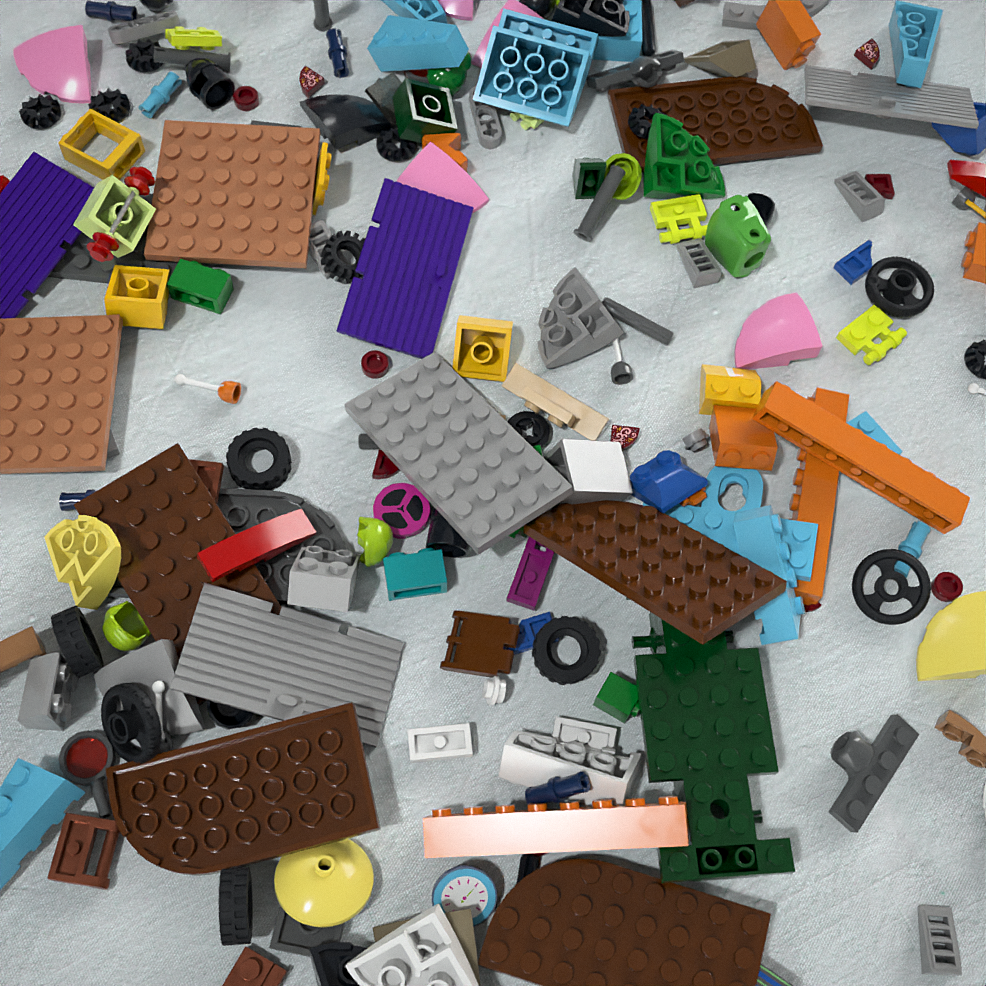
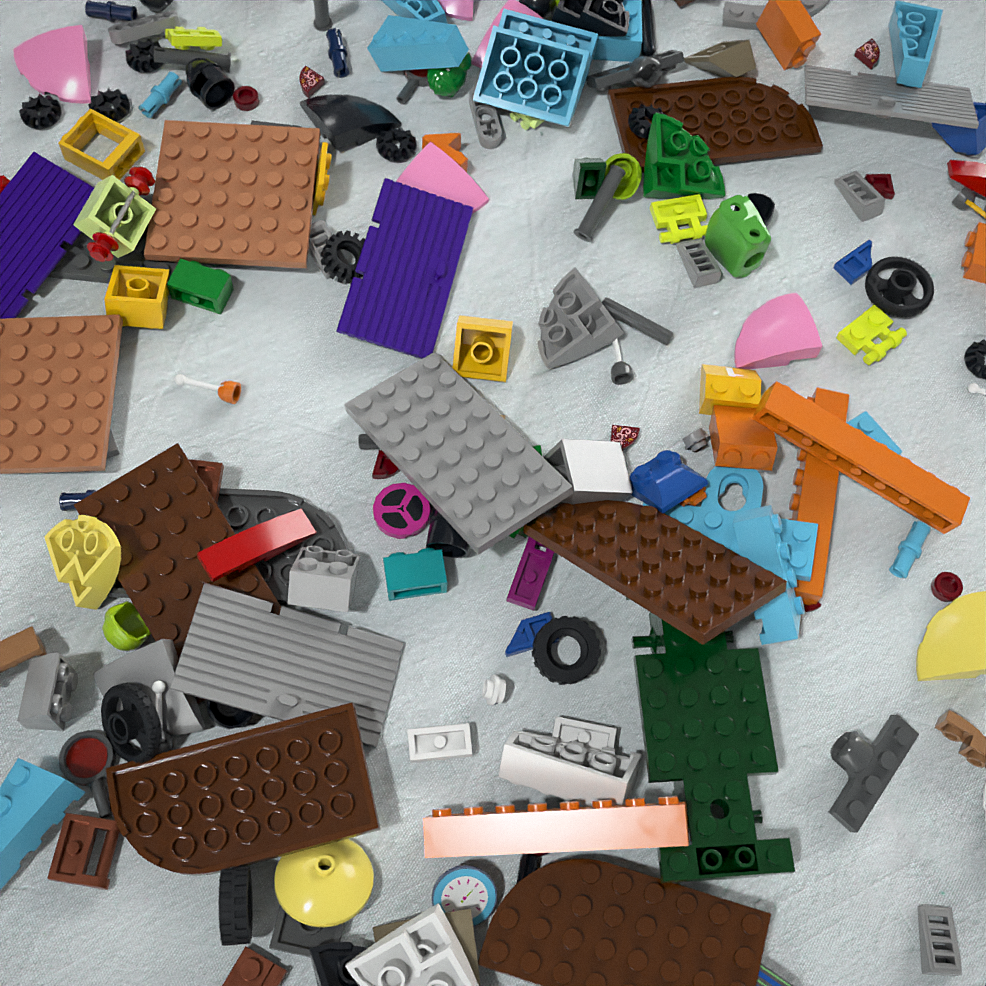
(77, 641): black tyre -> none
(252, 440): black tyre -> none
(374, 364): dark red tile -> none
(376, 540): lime hair -> none
(382, 93): clear smoke piece -> none
(423, 110): dark green brick -> none
(481, 644): reddish brown plate -> none
(540, 430): black gear -> none
(556, 403): tan bracket -> none
(558, 789): dark blue pin -> none
(618, 698): green brick -> none
(885, 561): black wheel -> none

